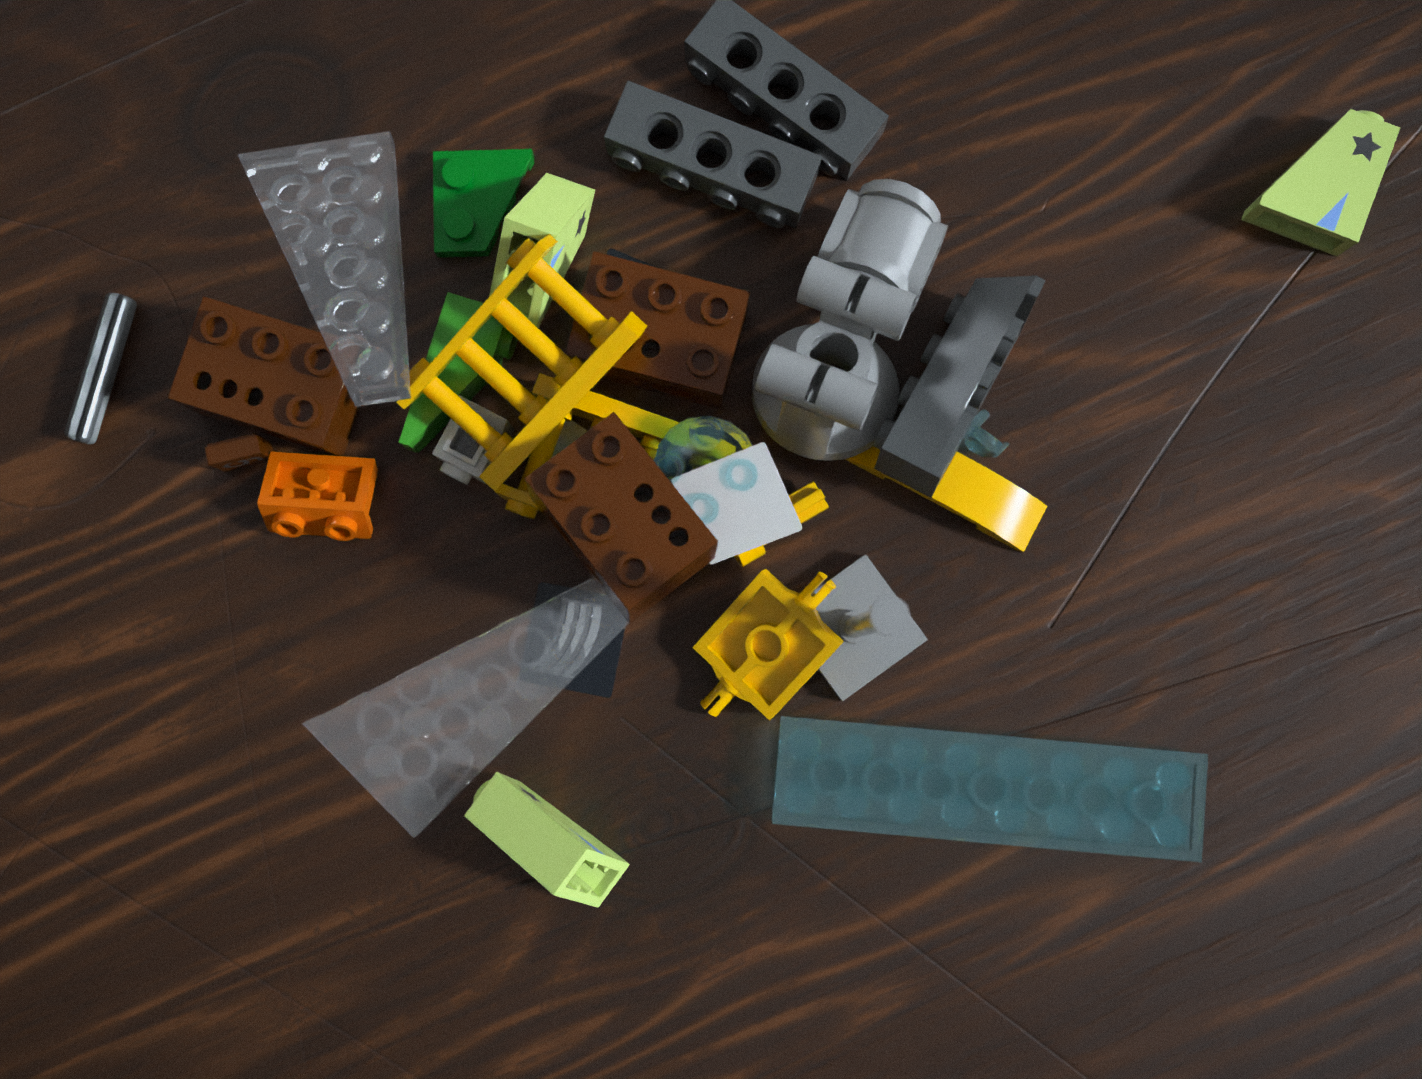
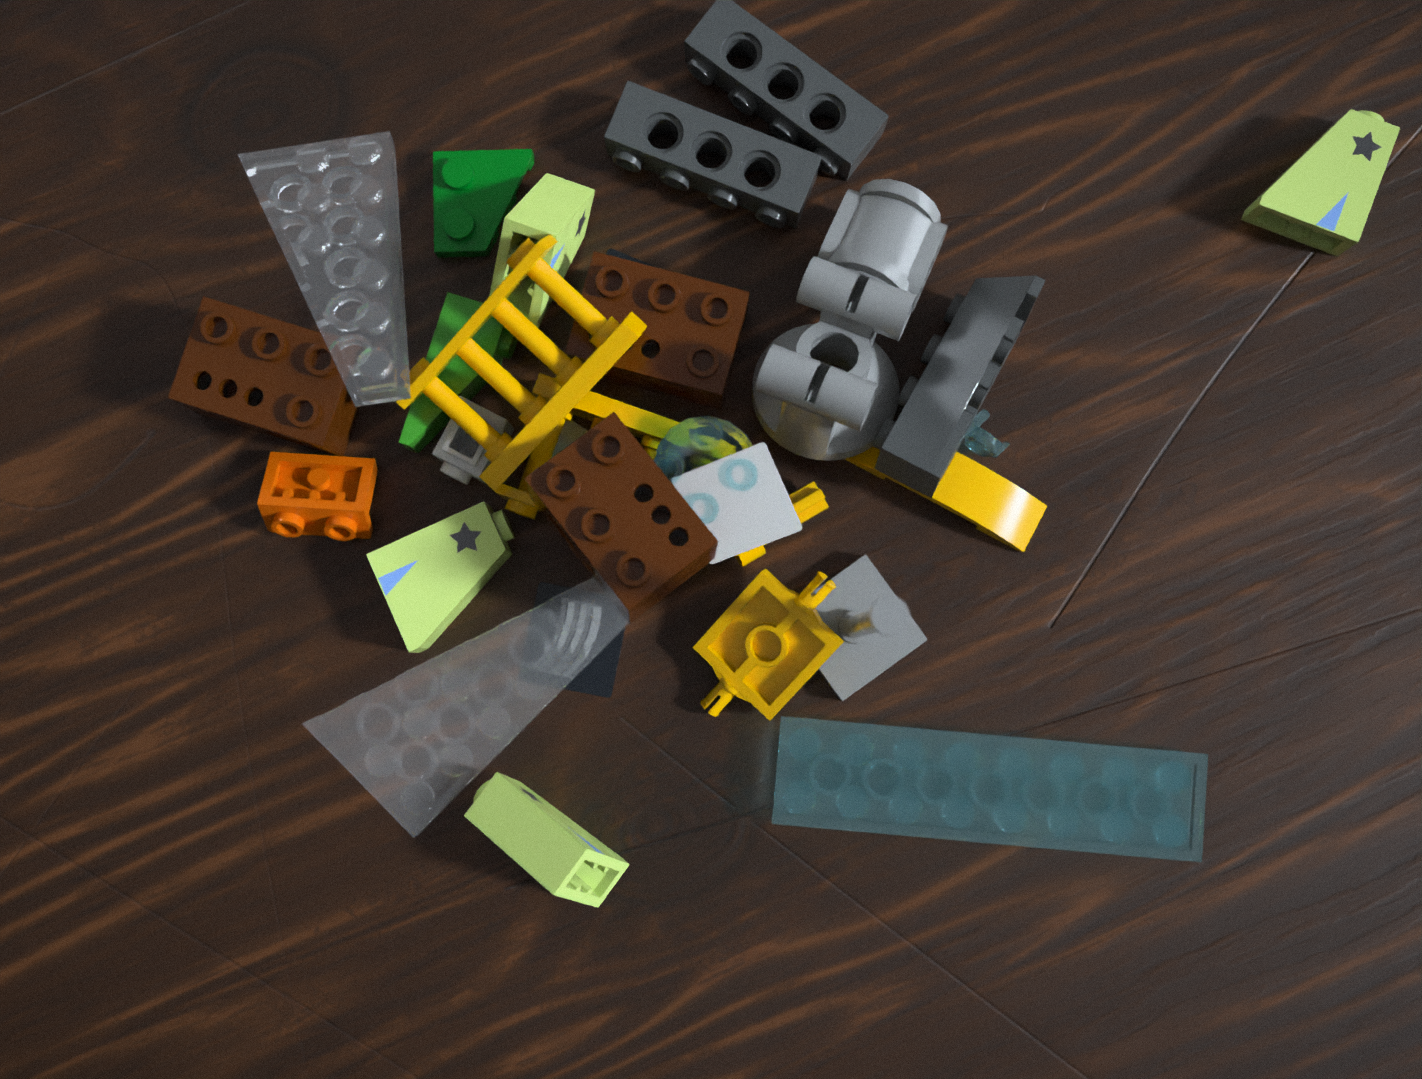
(100, 368): dark grey axle -> none
(238, 452): reddish brown tile -> none
(440, 571): none -> yellowish green slope

